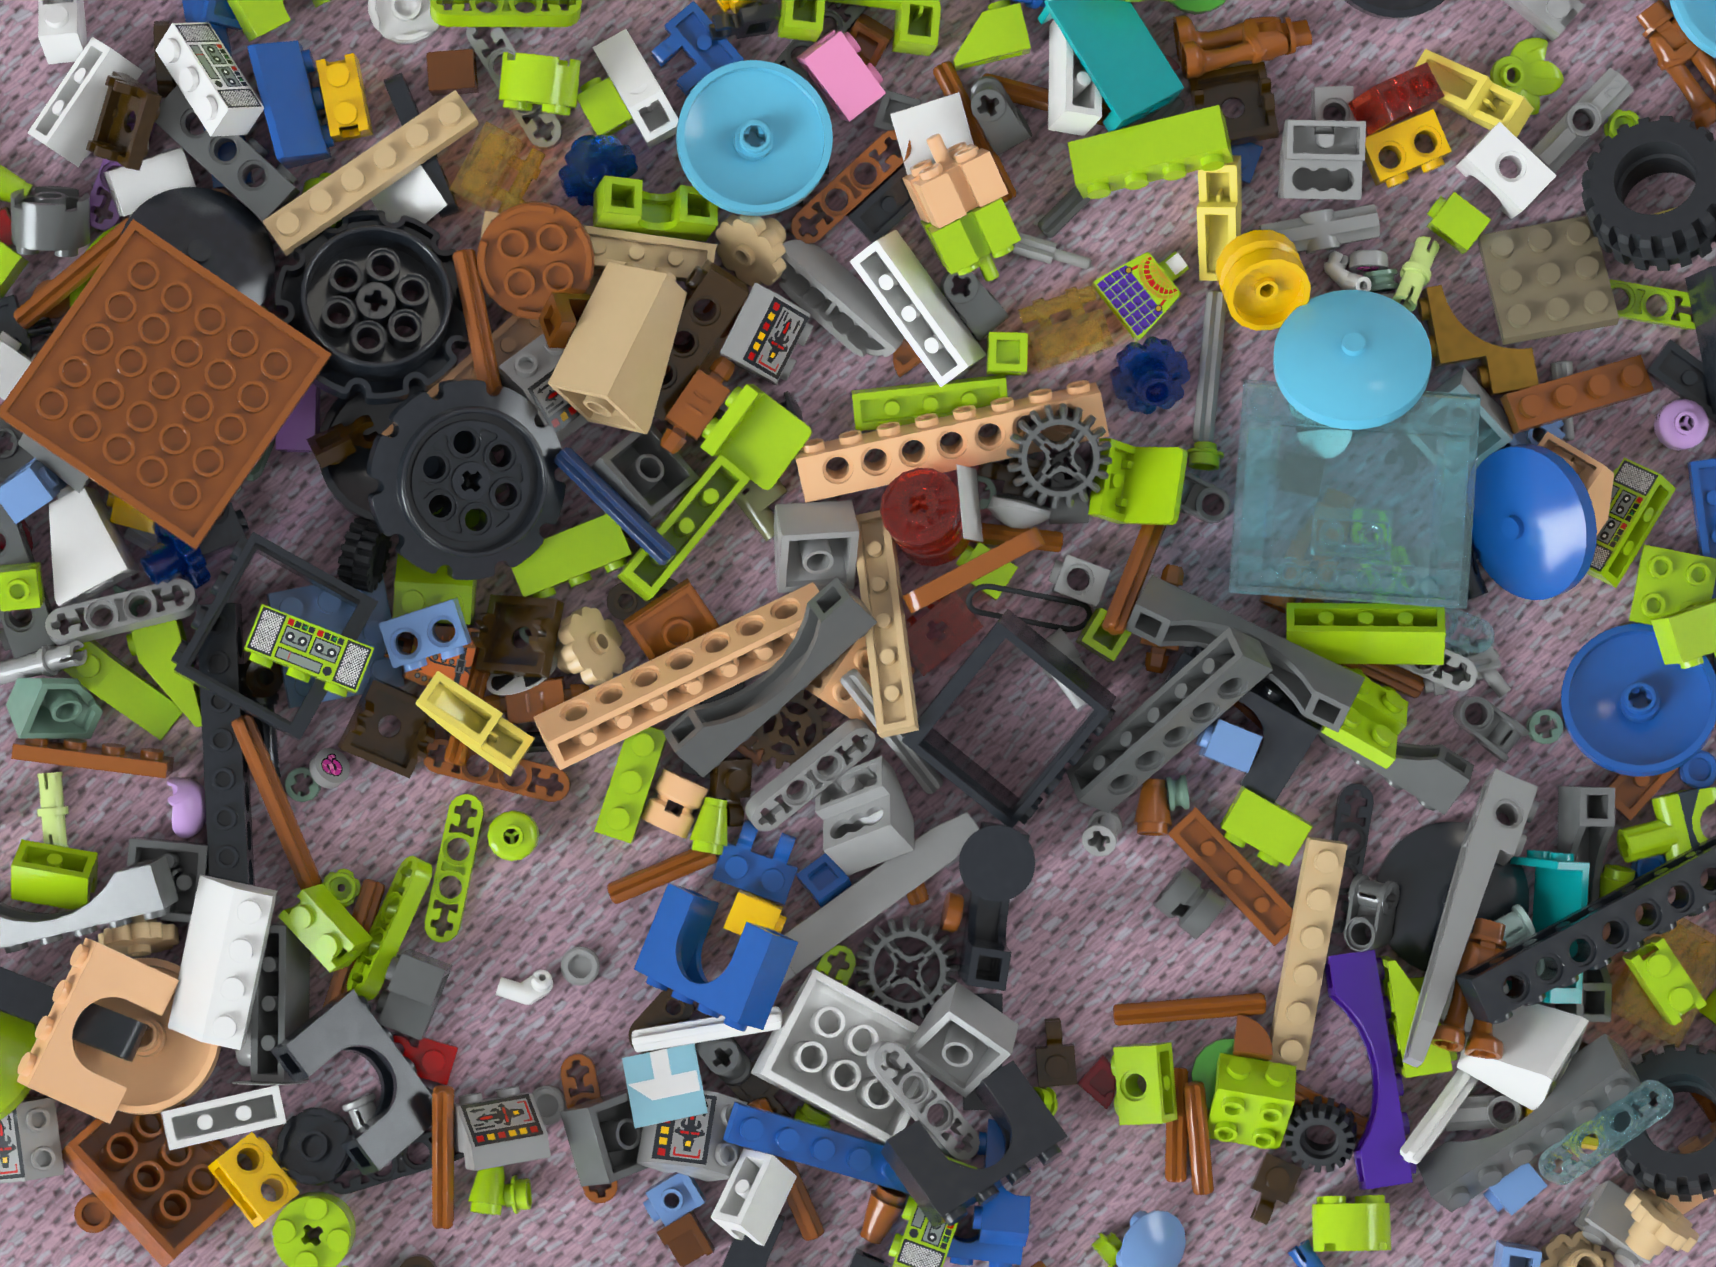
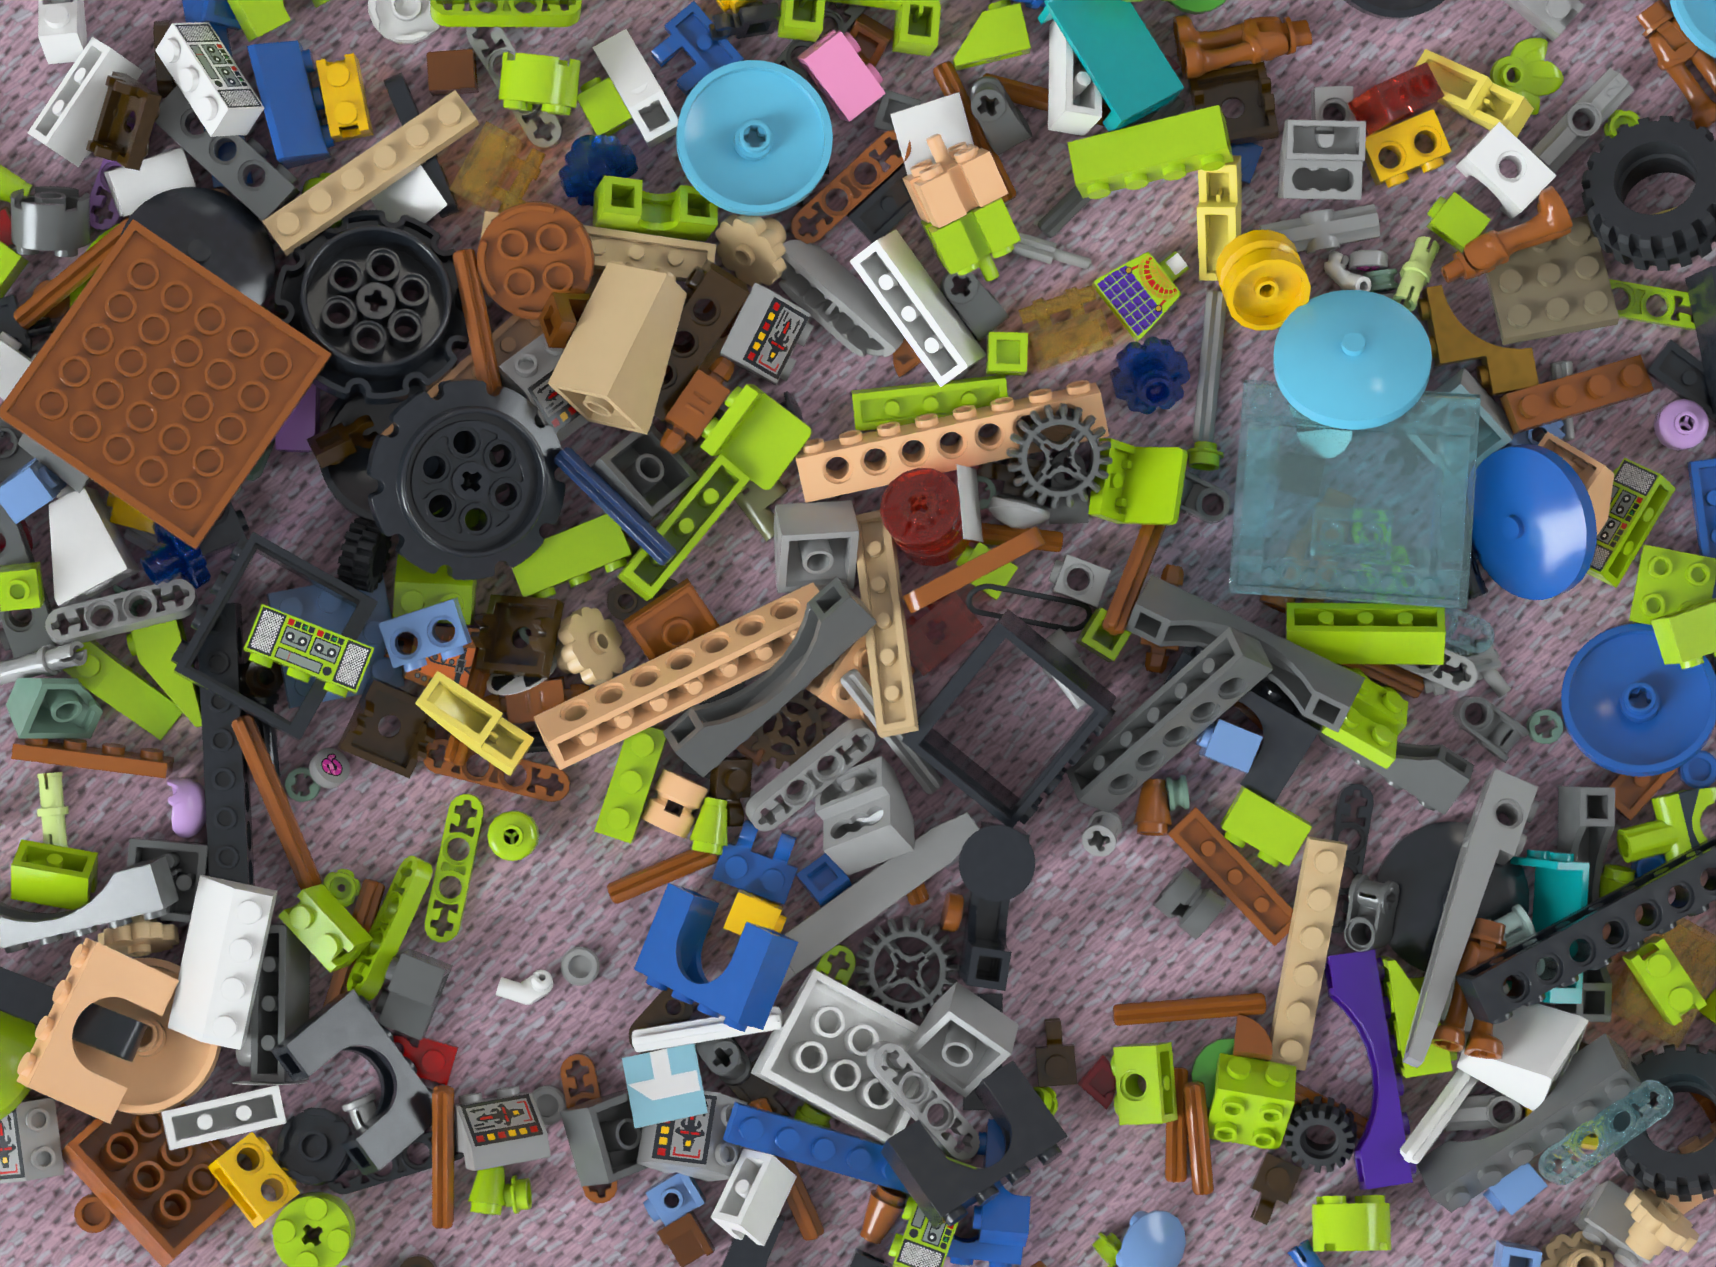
(1495, 247): none -> dark orange piece

